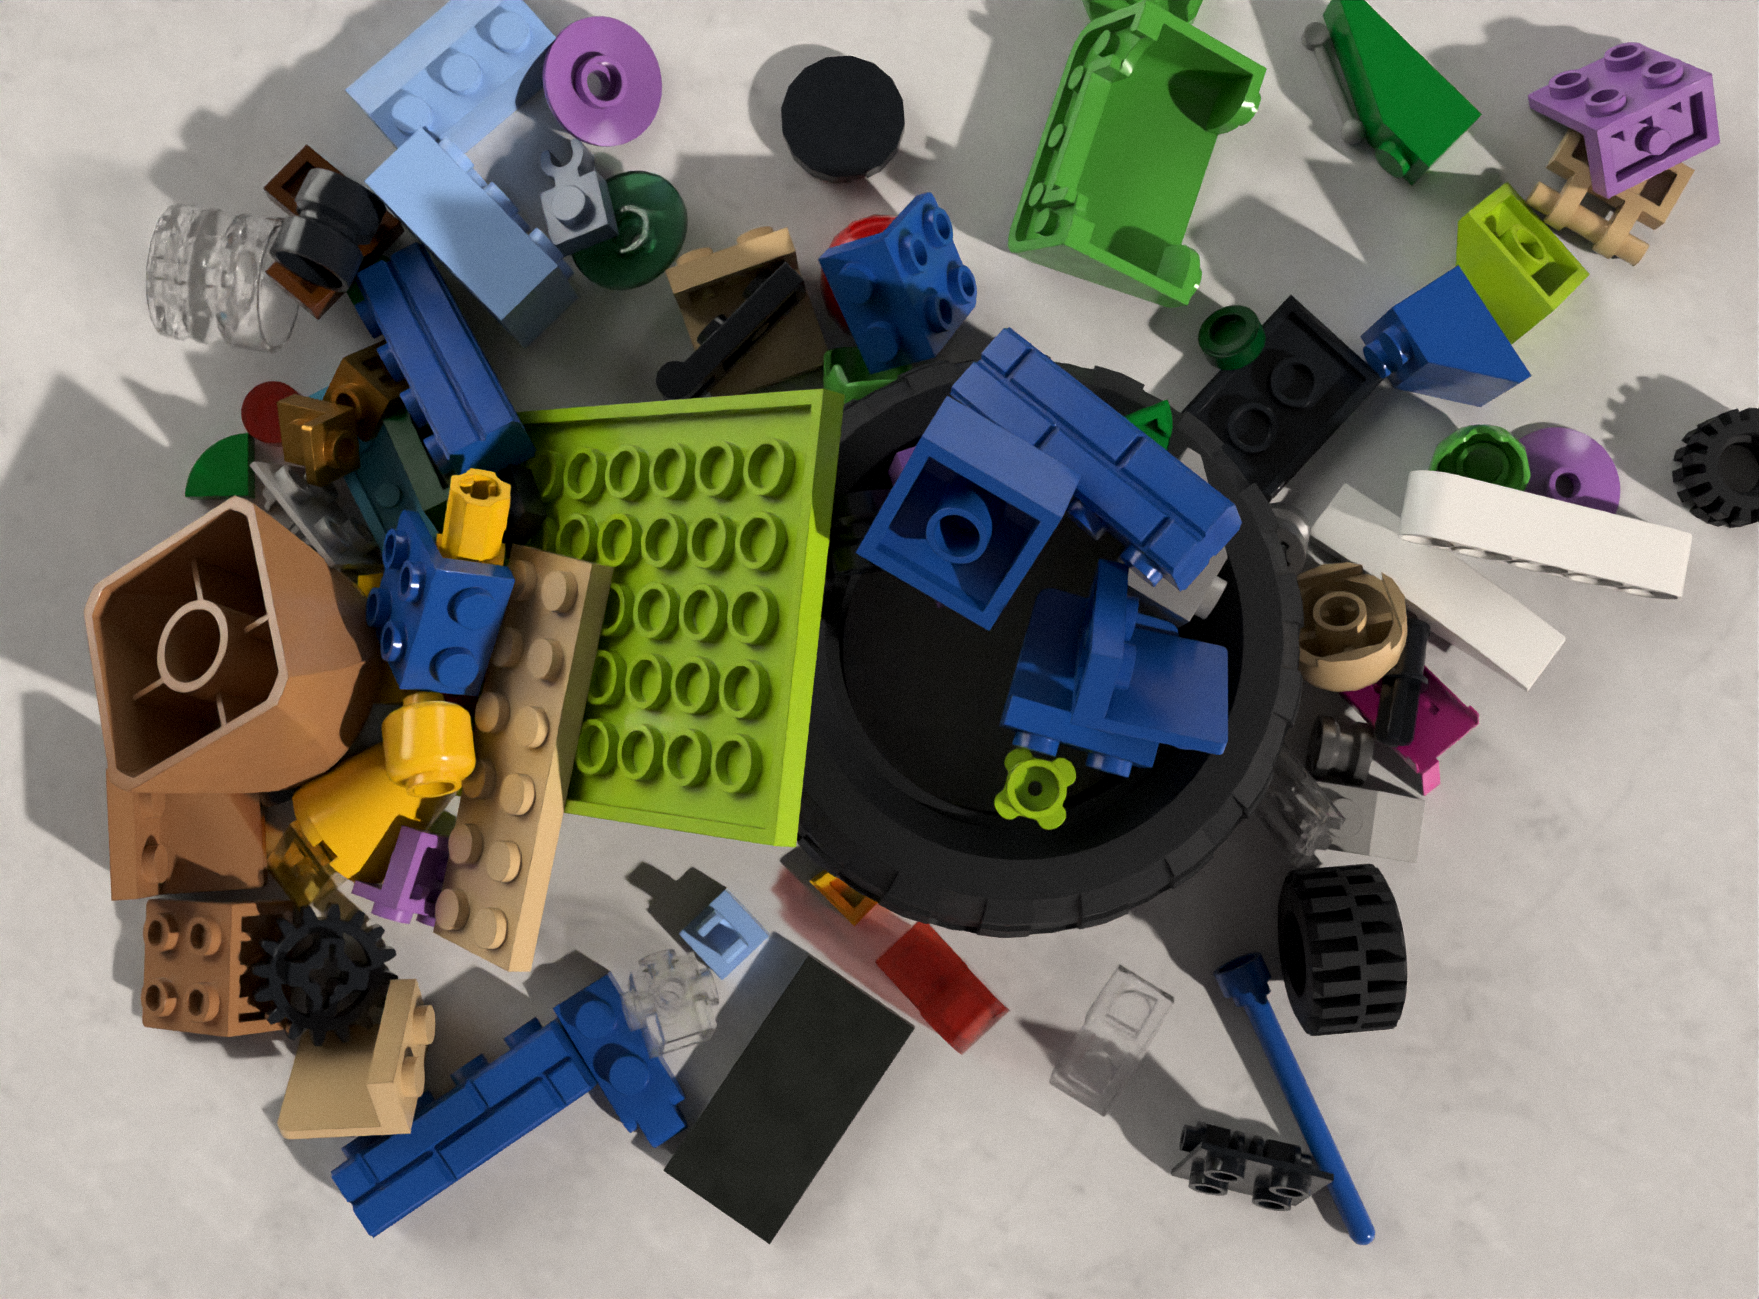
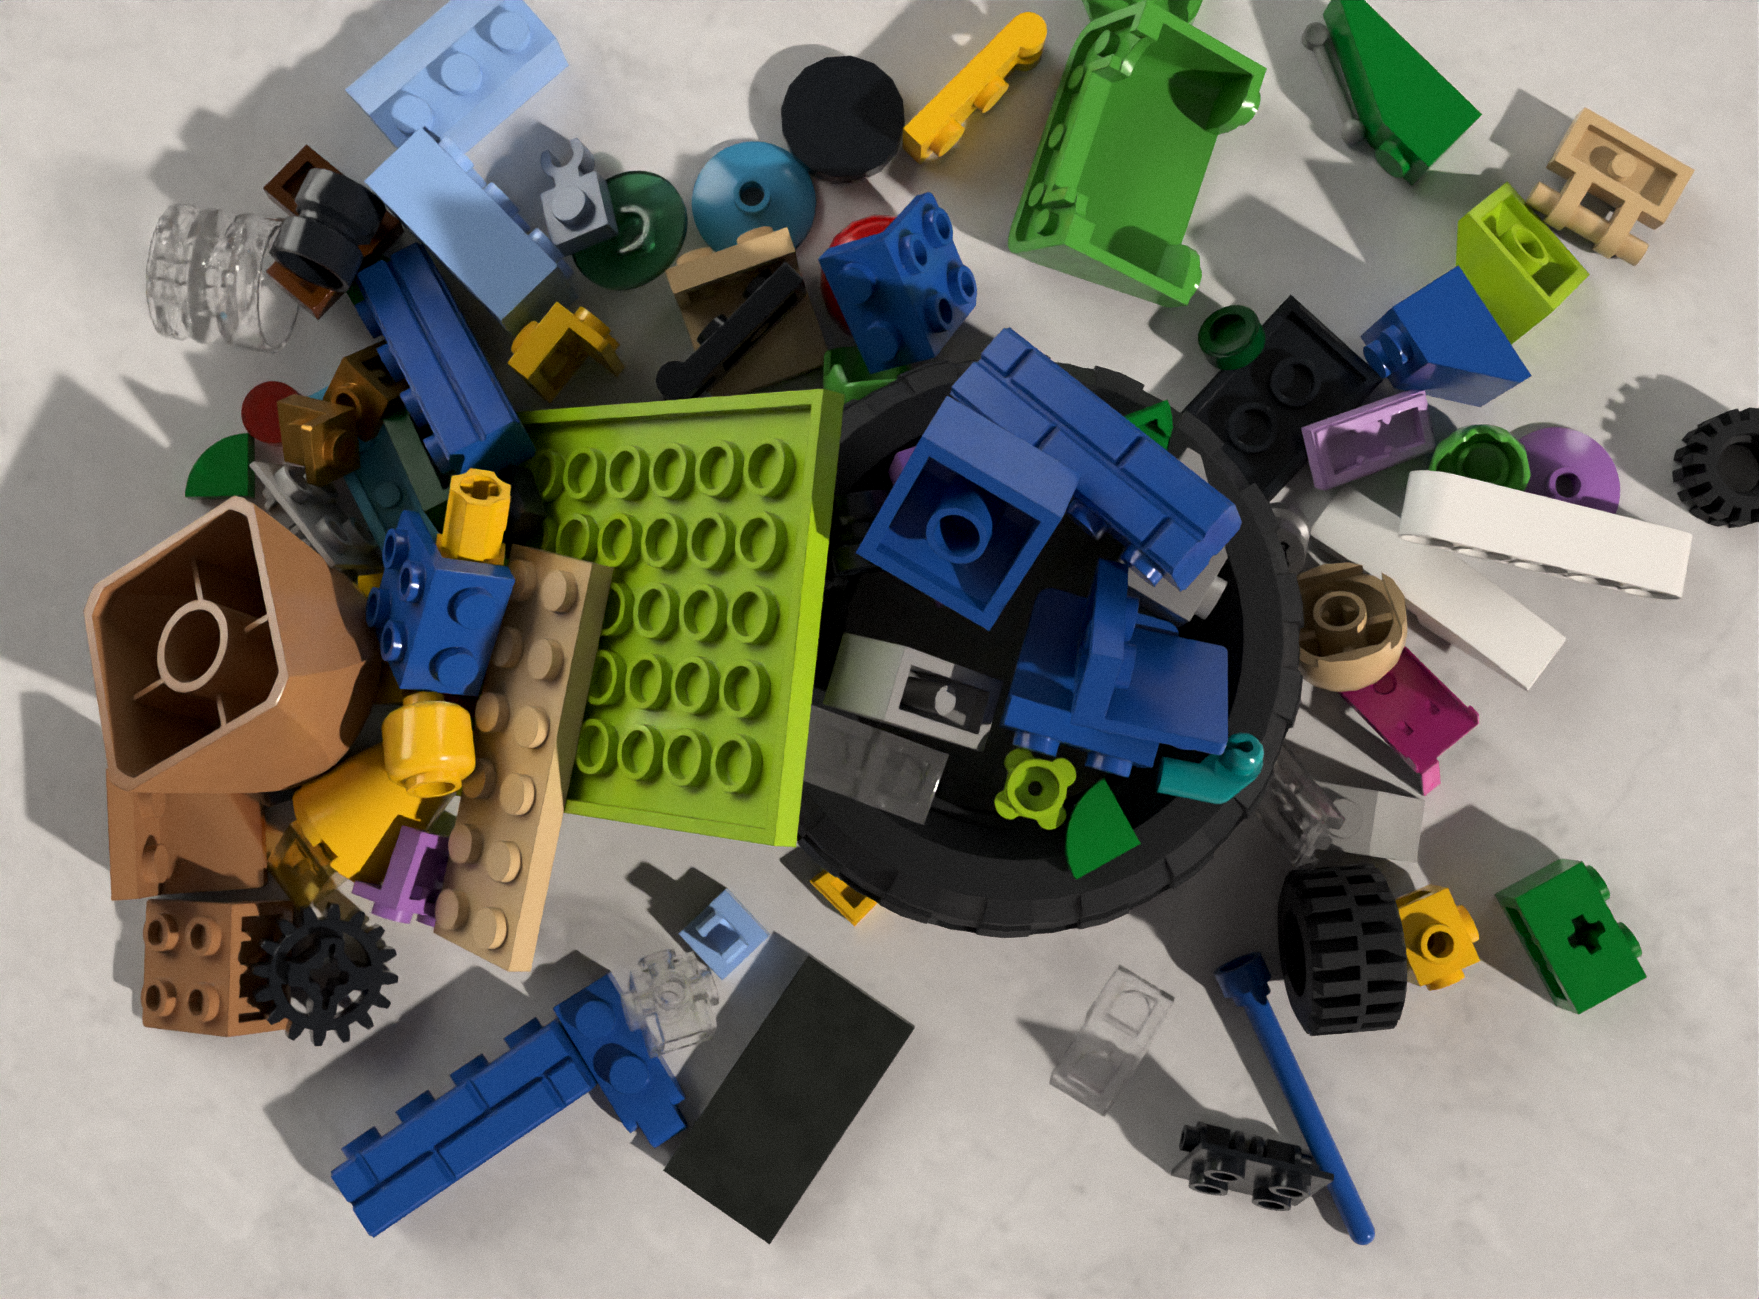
(365, 1082): tan bracket -> none
(558, 345): none -> yellow bracket
(627, 77): medium lavender dish -> none
(719, 186): none -> dark azure dish
(872, 765): none -> clear slope
(913, 691): none -> light grey slope
(942, 986): clear red brick -> none
(976, 86): none -> yellow plate
(1096, 831): none -> green tile
(1217, 776): none -> teal arm
(1340, 750): flat silver wheel -> none
(1369, 439): none -> lavender plate
(1402, 689): black axle -> none
(1436, 937): none -> yellow brick
(1541, 916): none -> green brick
(1634, 112): medium lavender bracket -> none

